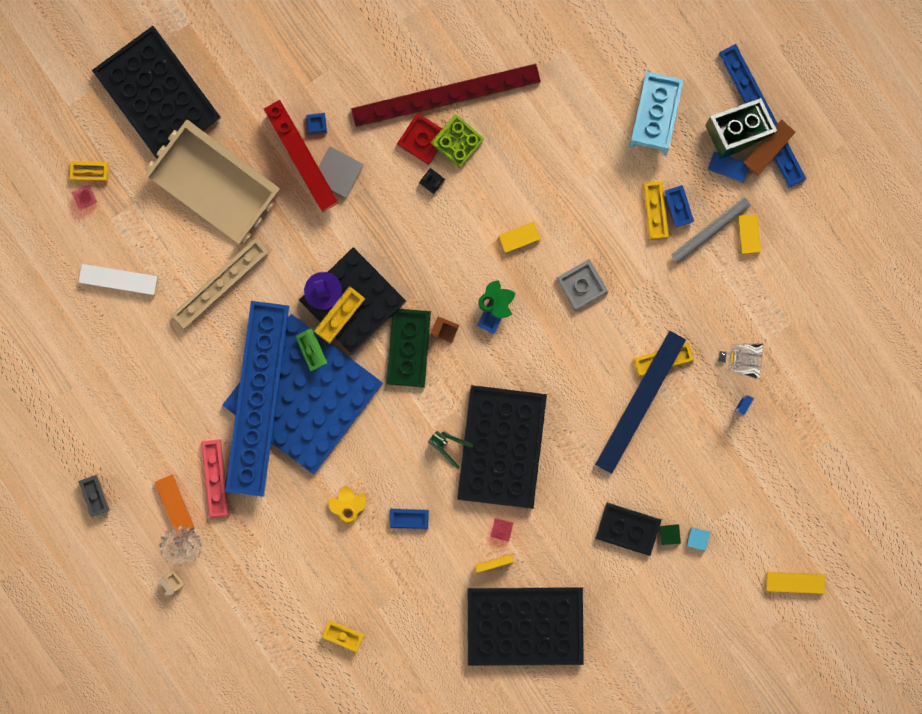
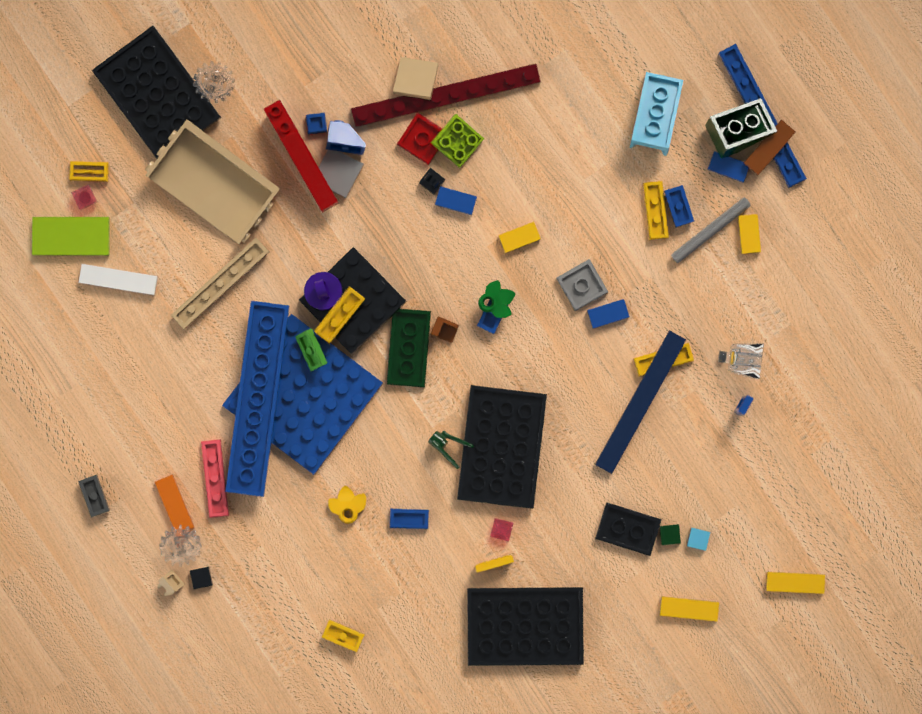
(71, 236): none -> lime tile
(201, 577): none -> black tile
(214, 90): none -> clear gear
(344, 138): none -> slope
(415, 78): none -> tan tile
(456, 200): none -> blue tile
(608, 313): none -> blue tile
(689, 608): none -> yellow tile

